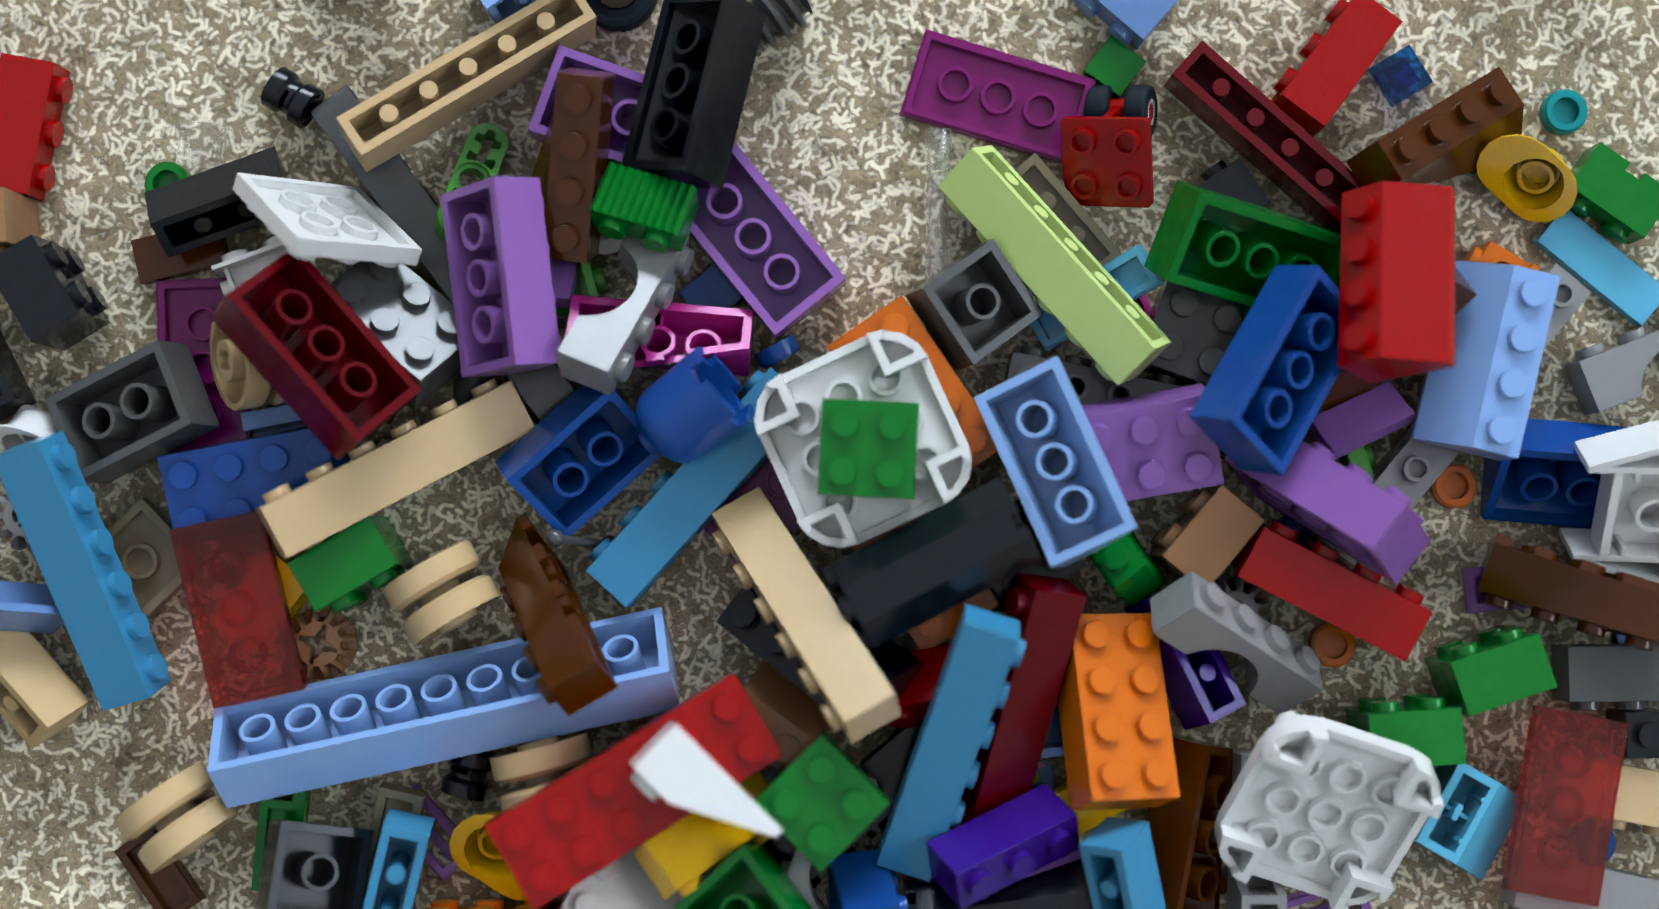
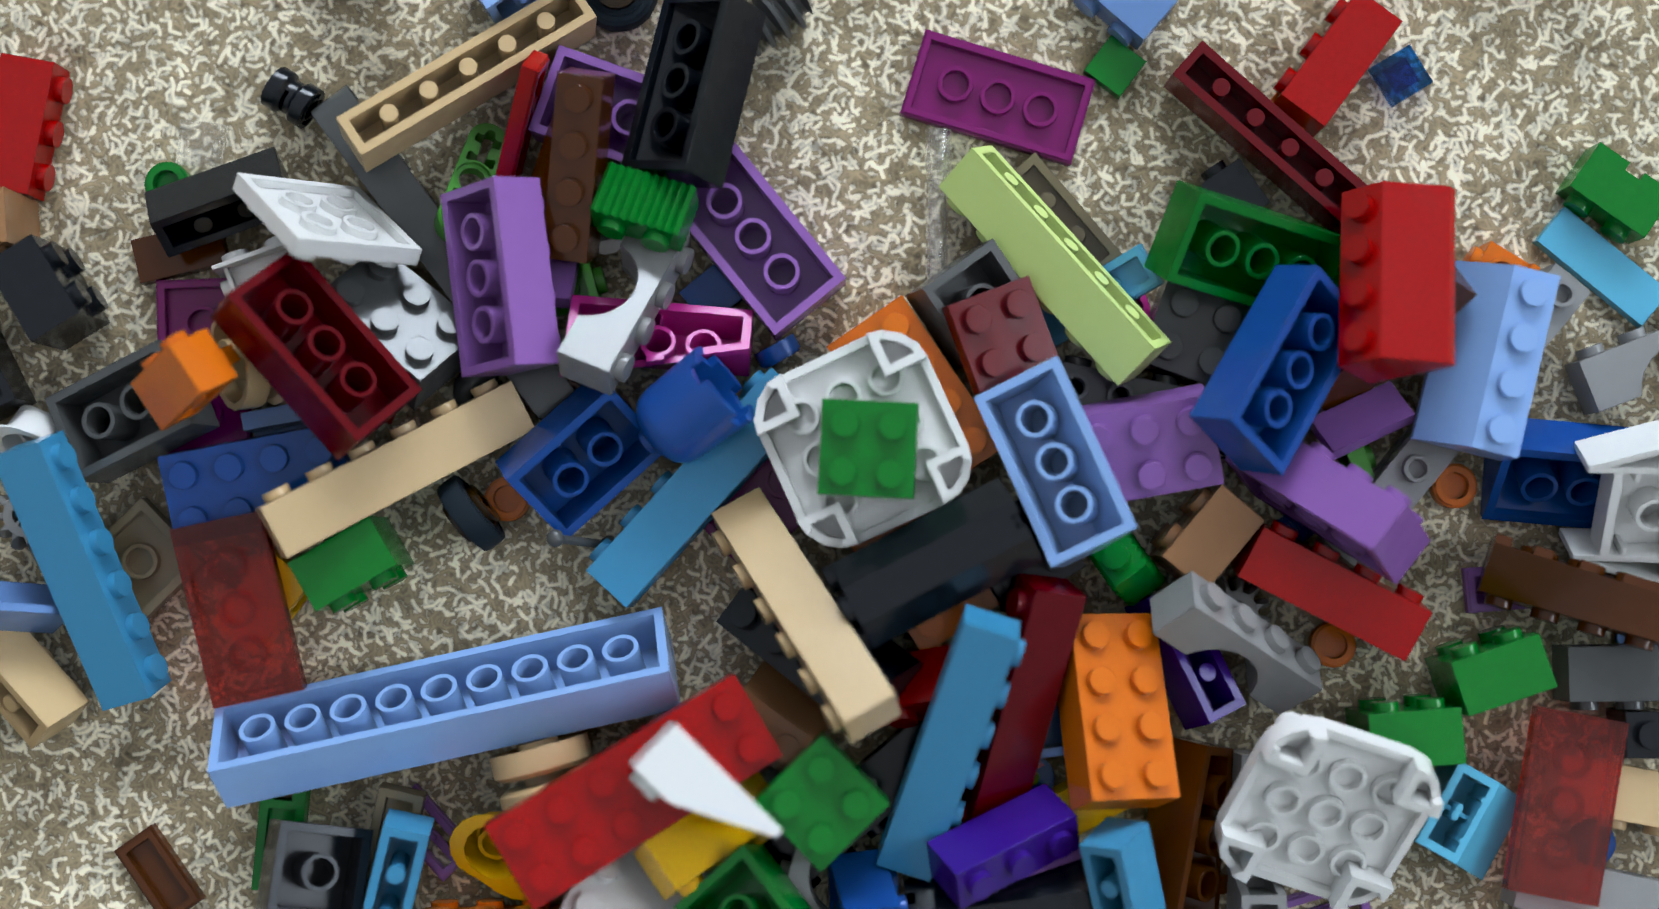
(175, 816): tan wheel -> none
(184, 376): none -> orange brick
(339, 634): medium nougat gear -> none
(439, 589): tan wheel -> none
(468, 777): black wheel -> none
(470, 513): none -> black wheel
(506, 500): none -> orange tile
(524, 103): none -> red tile
(552, 621): reddish brown wedge -> none
(999, 334): none -> dark red plate
(1111, 148): red plate -> none
(1445, 137): reddish brown wedge -> none
(1527, 177): yellow piece -> none
(1563, 112): teal tile -> none

